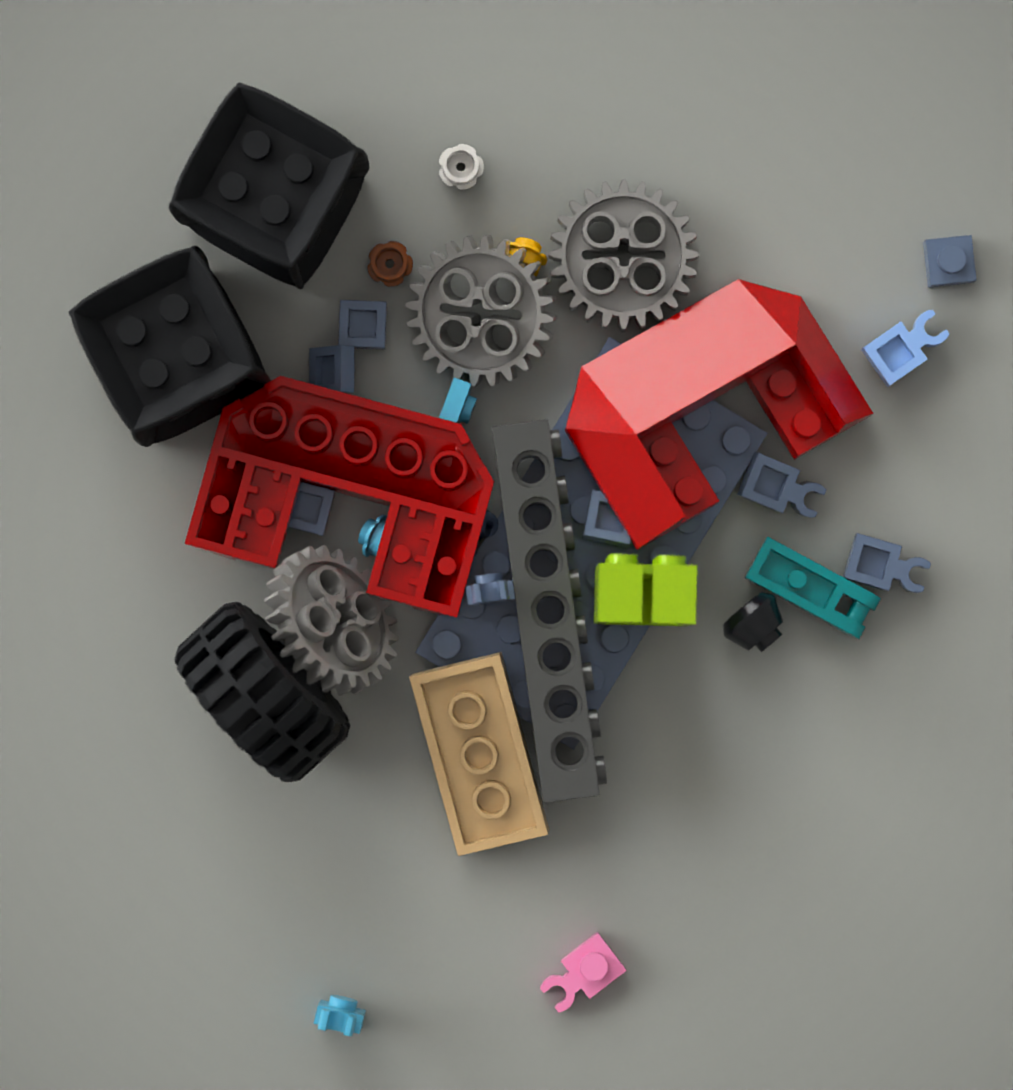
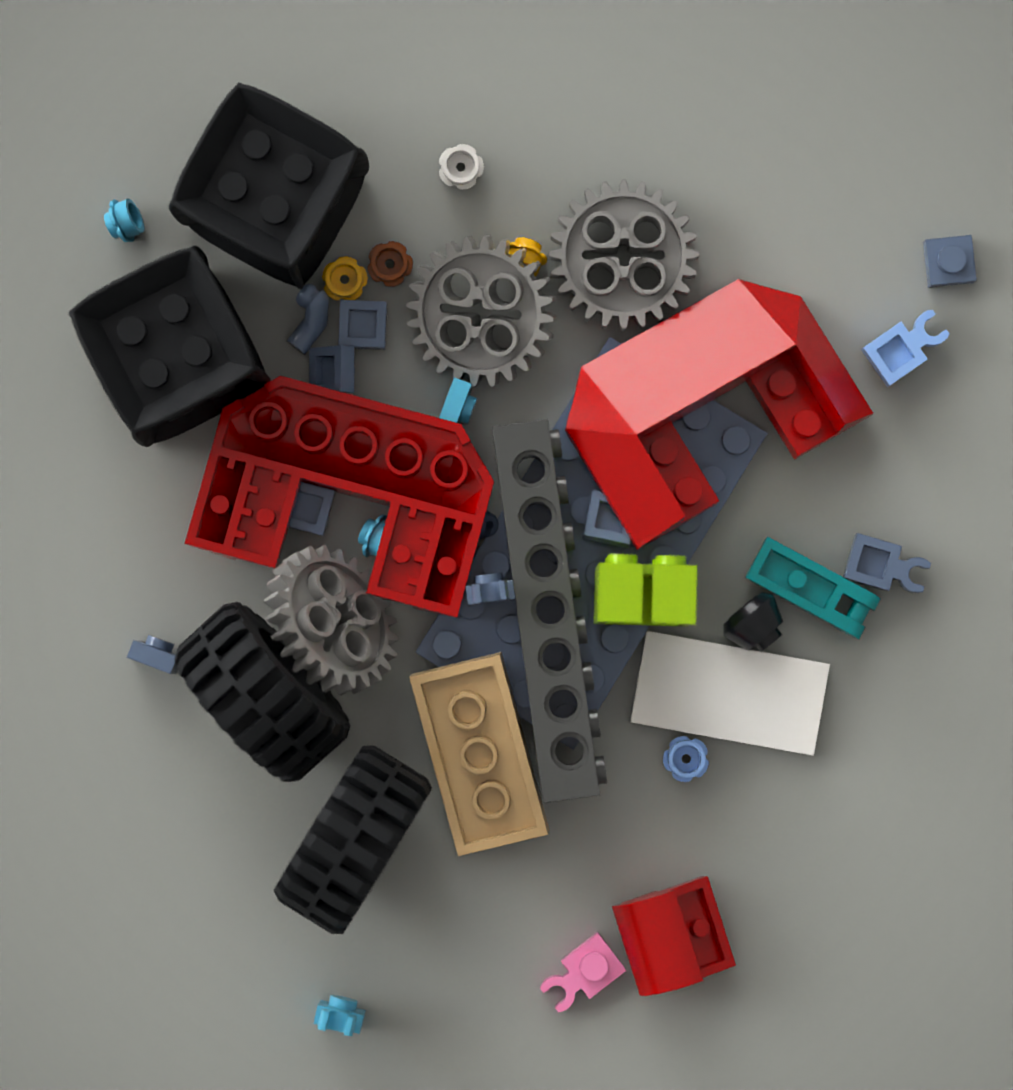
(124, 220): none -> medium azure plate
(154, 653): none -> sand blue plate
(315, 317): none -> sand blue arm
(335, 270): none -> yellow plate
(352, 839): none -> black tyre
(673, 758): none -> light blue plate
(674, 936): none -> red brick
(729, 693): none -> white tile
(775, 485): sand blue plate -> none

